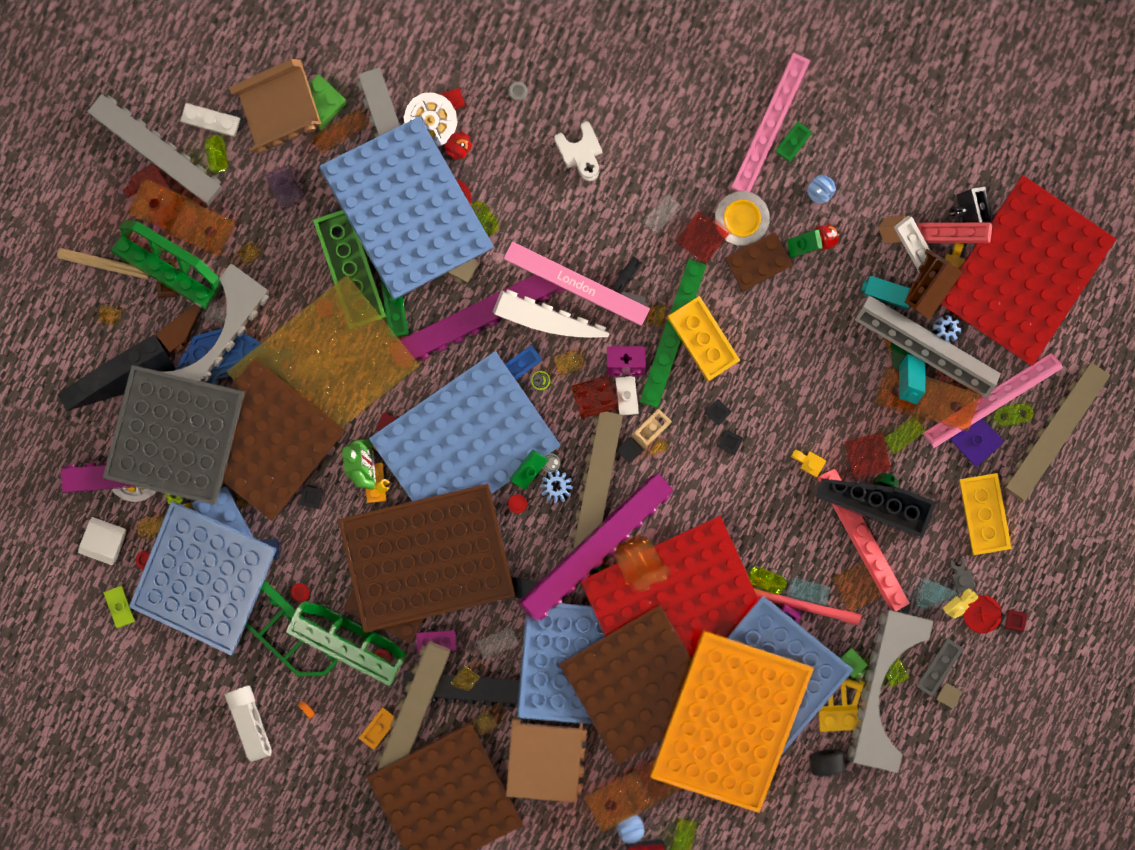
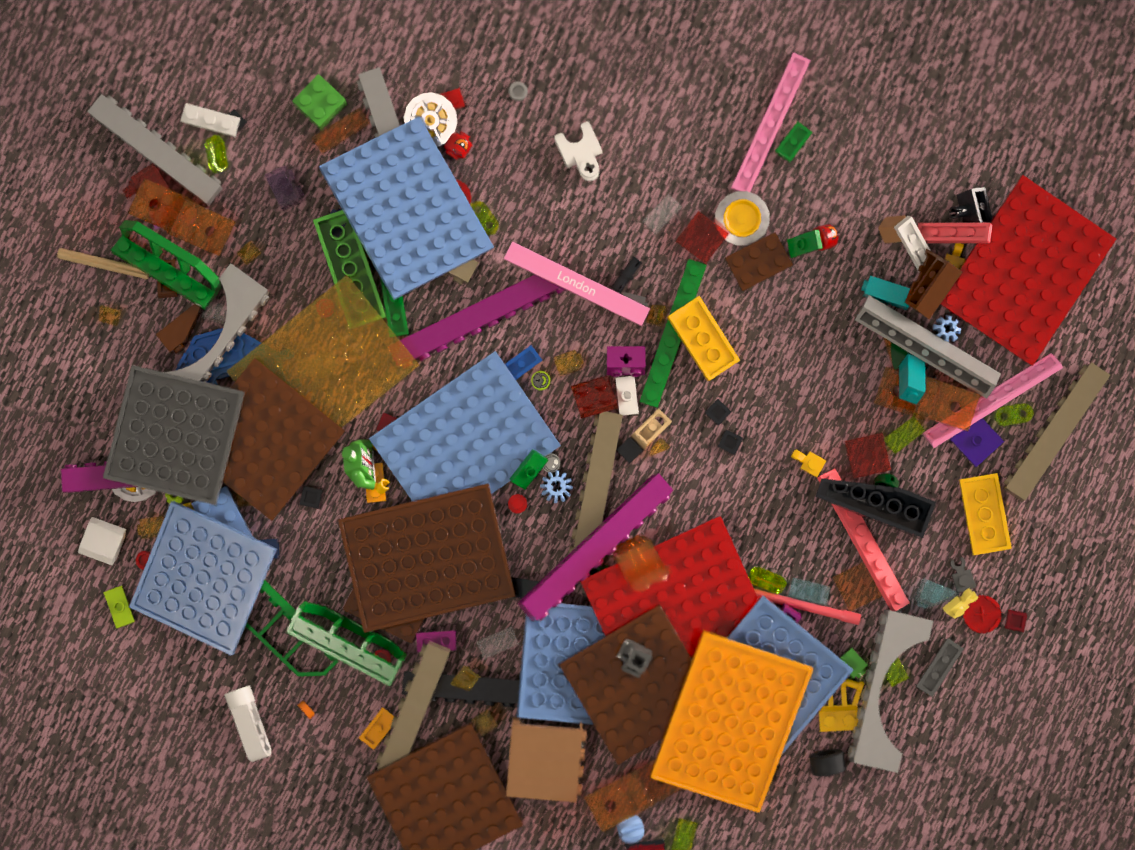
(112, 377): black wedge -> none
(277, 105): medium nougat panel -> none
(299, 592): red plate -> none
(543, 317): white slope -> none
(634, 656): none -> dark grey brick
(821, 189): light blue piece -> none
(949, 695): dark tan tile -> none

